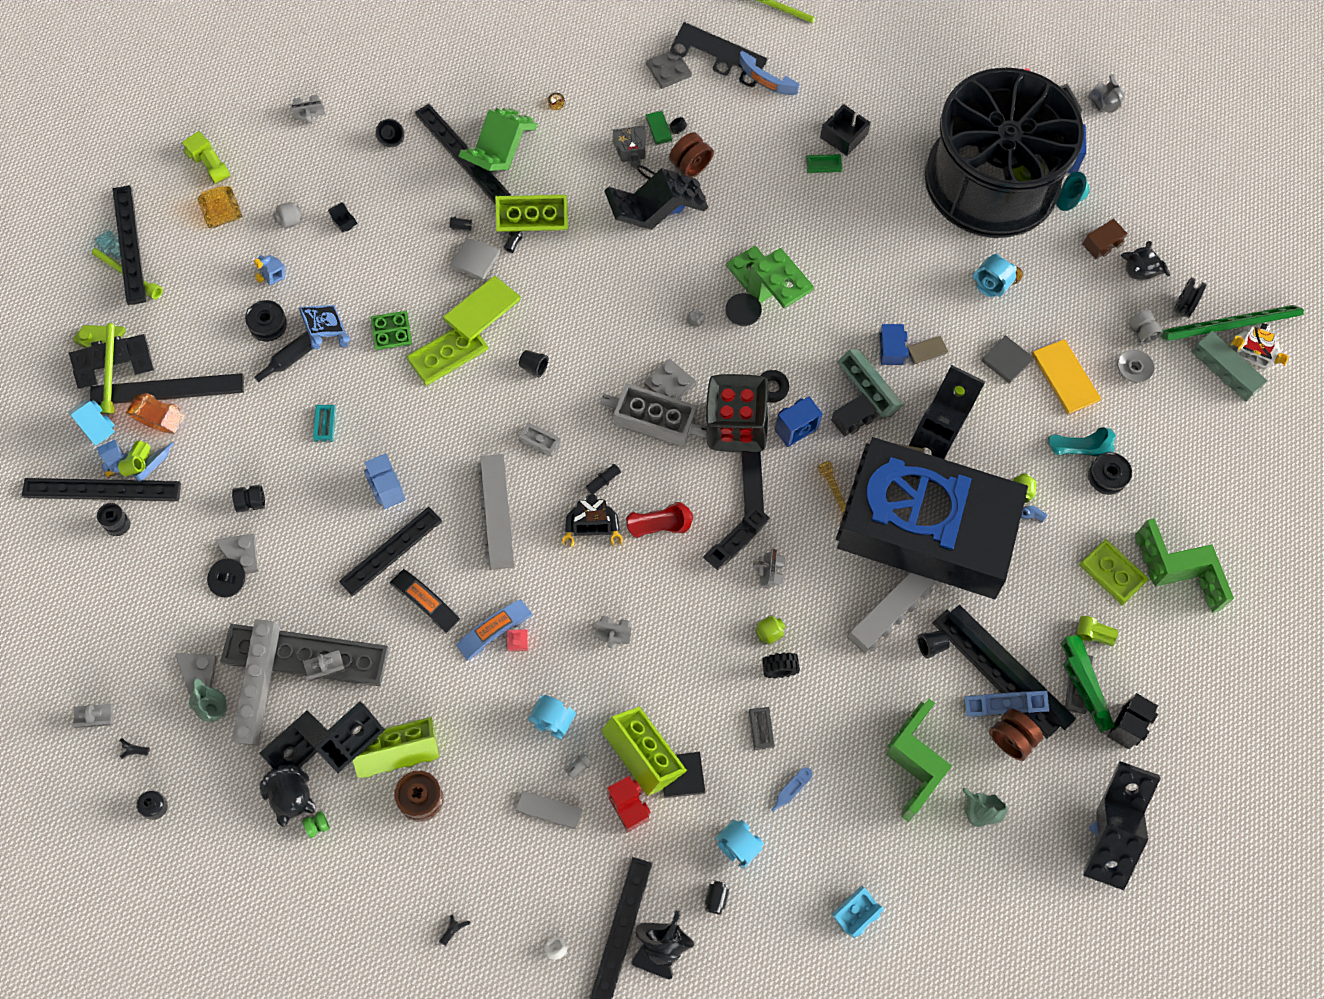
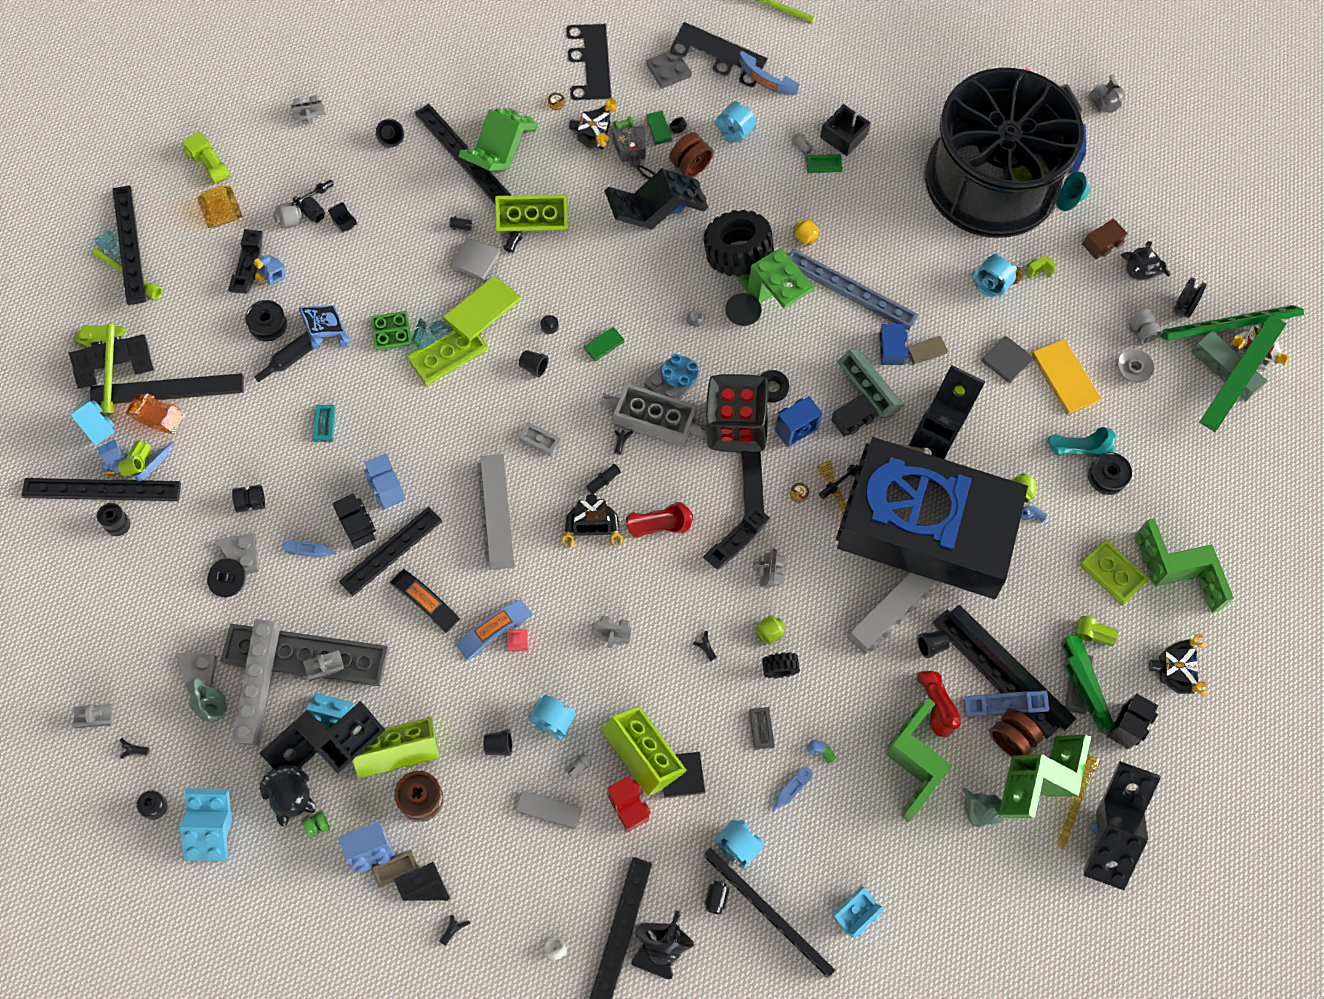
(206, 824): none -> medium azure bracket
(246, 270): none -> black slope
(306, 548): none -> medium blue piece
(312, 210): none -> black brick
(320, 188): none -> black piece
(328, 709): none -> medium azure bracket
(355, 520): none -> black piece
(366, 847): none -> medium blue piece
(395, 869): none -> dark tan tile
(422, 885): none -> black wing
(427, 335): none -> clear light blue slope
(498, 743): none -> black piece
(549, 324): none -> black tile
(594, 125): none -> torso
(596, 60): none -> black piece
(604, 344): none -> green tile
(621, 438): none -> black bar
(629, 122): none -> bright green bush
(679, 371): none -> dark azure dish
(705, 645): none -> black bar
(733, 228): none -> black tyre
(736, 122): none -> medium azure brick
(769, 913): none -> black tile
(799, 140): none -> light grey pin
(799, 492): none -> tile
(806, 232): none -> yellow head
(823, 748): none -> arm
(831, 487): none -> black piece
(853, 290): none -> sand blue tile
(944, 714): none -> red hair
(1039, 774): none -> bright green bracket
(1042, 264): none -> lime bracket
(1091, 765): none -> clear yellow piece
(1179, 667): none -> torso
(1242, 373): none -> green tile

